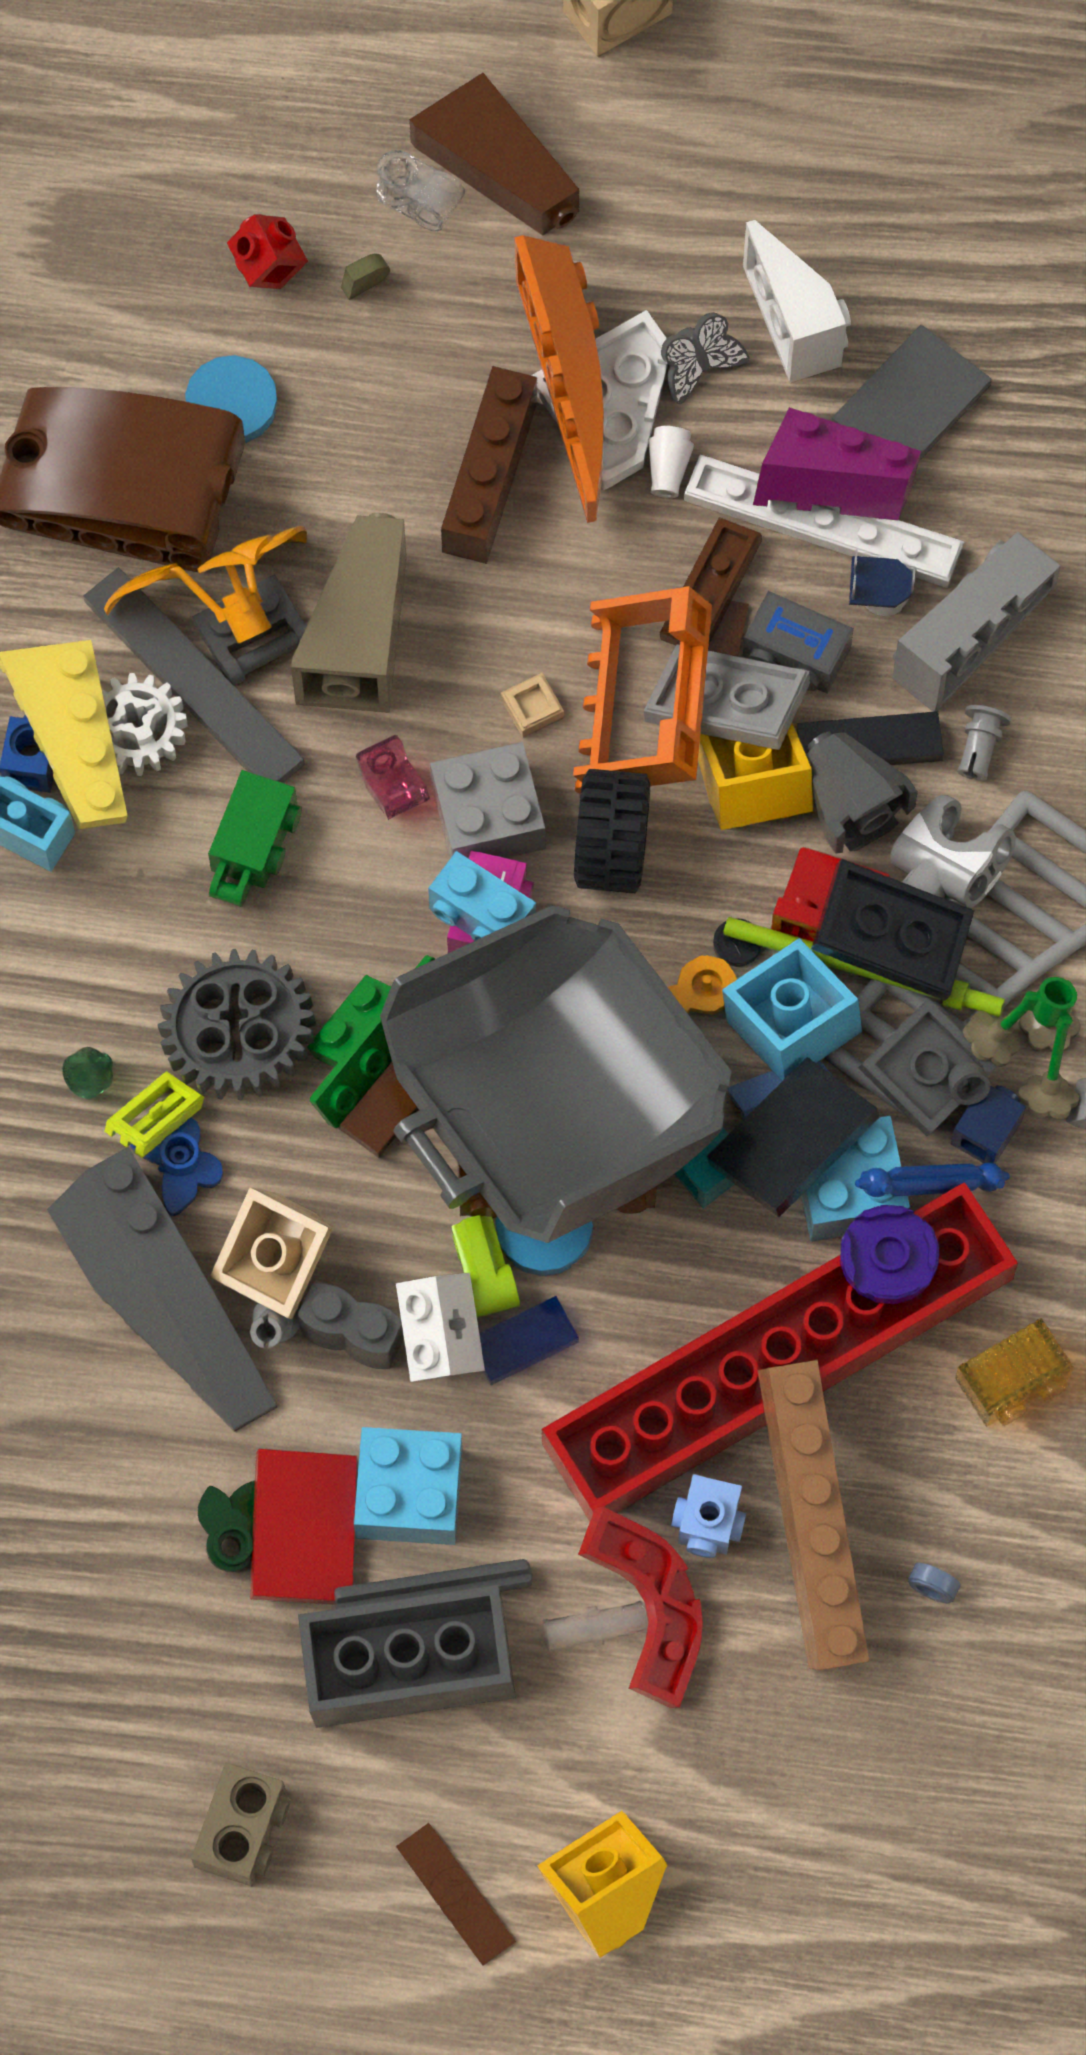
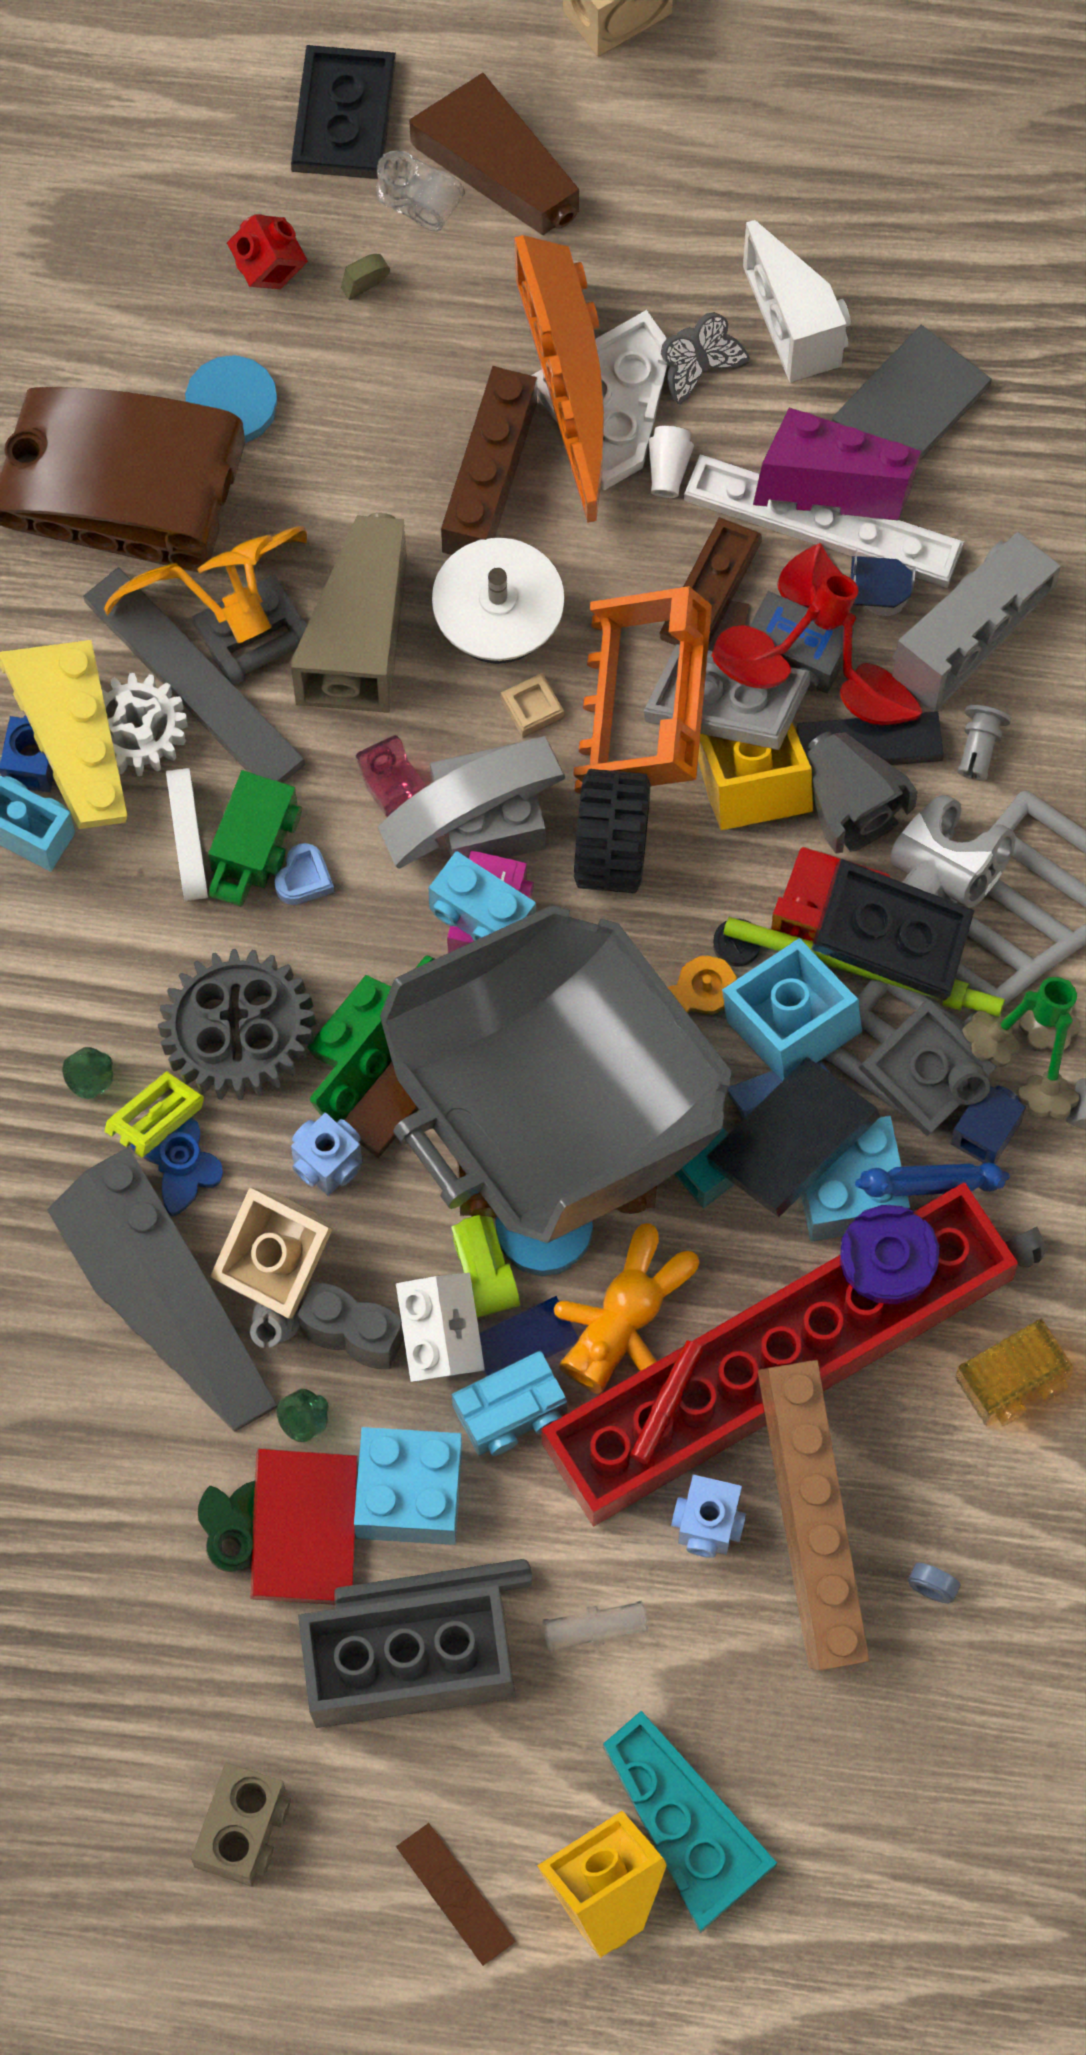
(187, 834): none -> white beam
(302, 1415): none -> clear green tile
(304, 876): none -> light blue tile
(330, 1167): none -> light blue brick
(343, 111): none -> black tile
(467, 793): none -> light grey slope
(498, 599): none -> white piece
(509, 1404): none -> medium azure brick
(627, 1306): none -> light orange animal
(666, 1402): none -> red piece
(670, 1603): red plate -> none
(697, 1835): none -> teal wing
(816, 583): none -> red plant
(1027, 1247): none -> dark grey hinge

